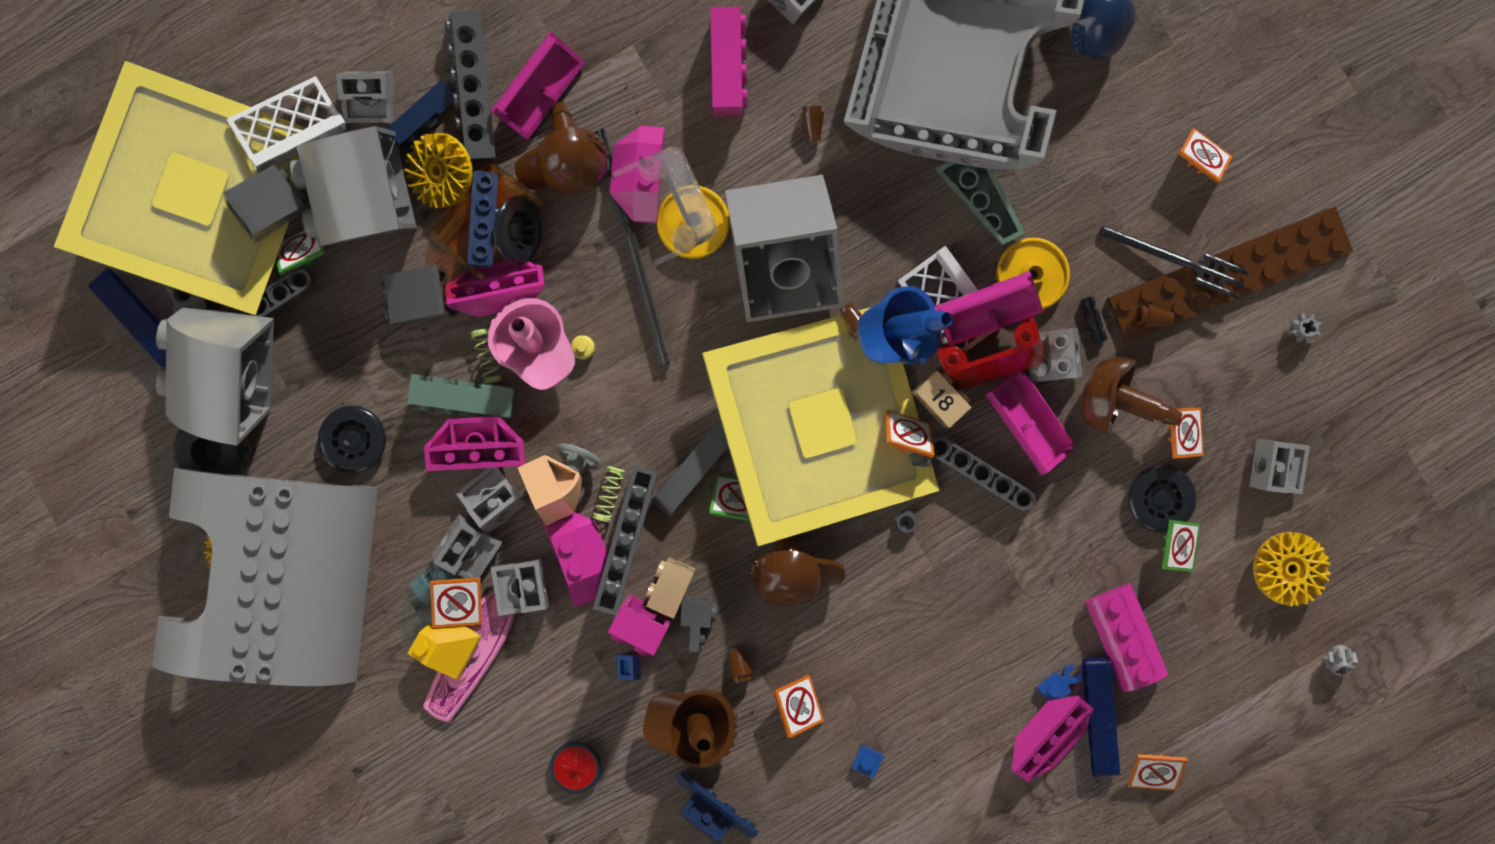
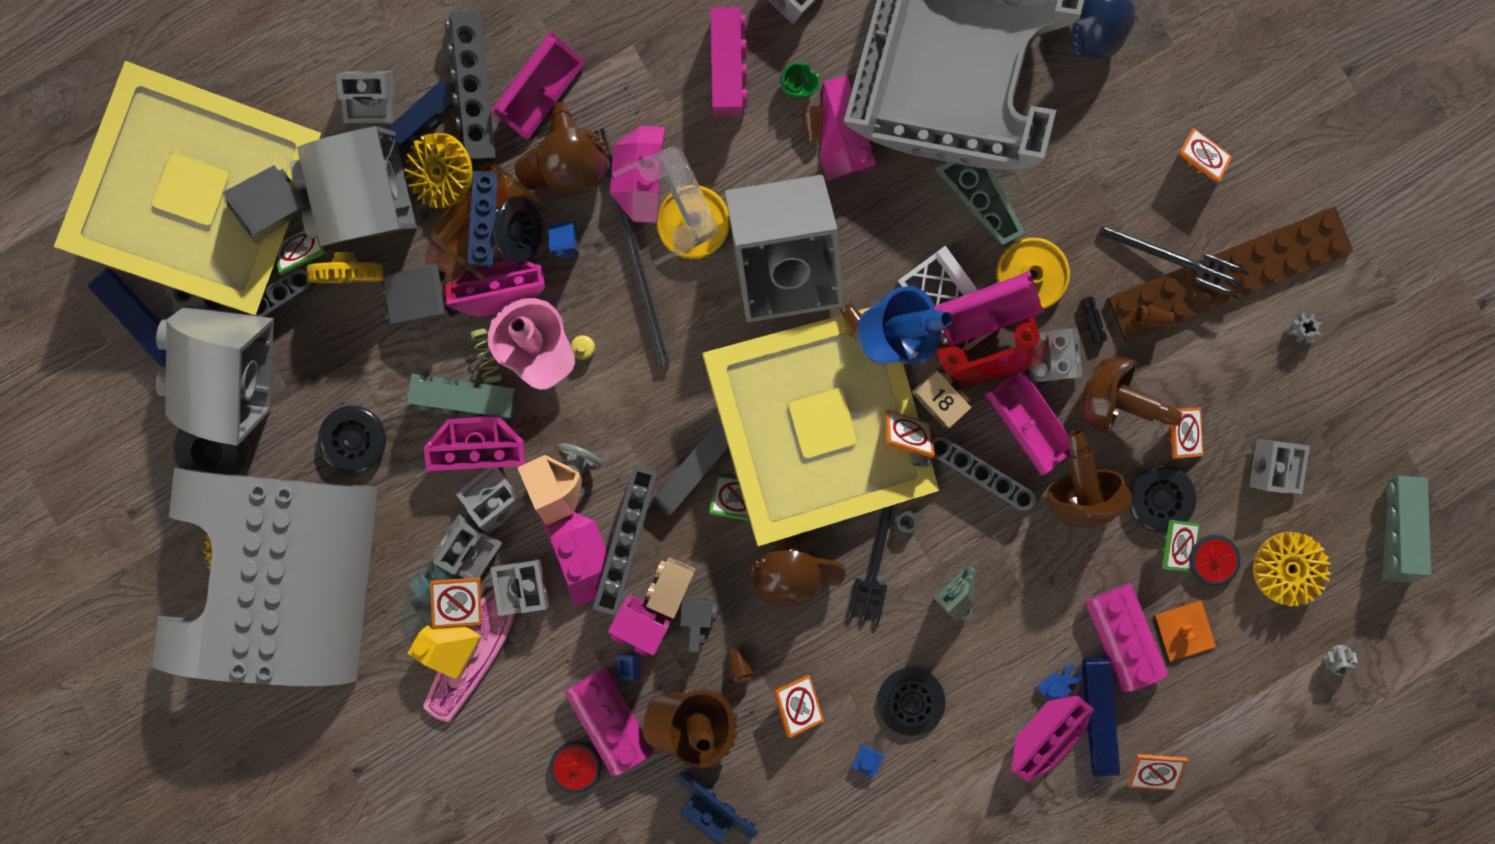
(287, 148): white fence -> none
(344, 269): none -> yellow wheel
(563, 240): none -> blue slope
(609, 721): none -> dark pink container
(619, 472): yellowish green piece -> none
(799, 81): none -> green hair
(842, 149): none -> dark pink wedge
(871, 581): none -> black piece
(911, 701): none -> black wheel
(958, 594): none -> sand green wedge
(1088, 494): none -> reddish brown piece
(1185, 631): none -> orange piece
(1215, 560): none -> red wheel
(1407, 530): none -> sand green wedge

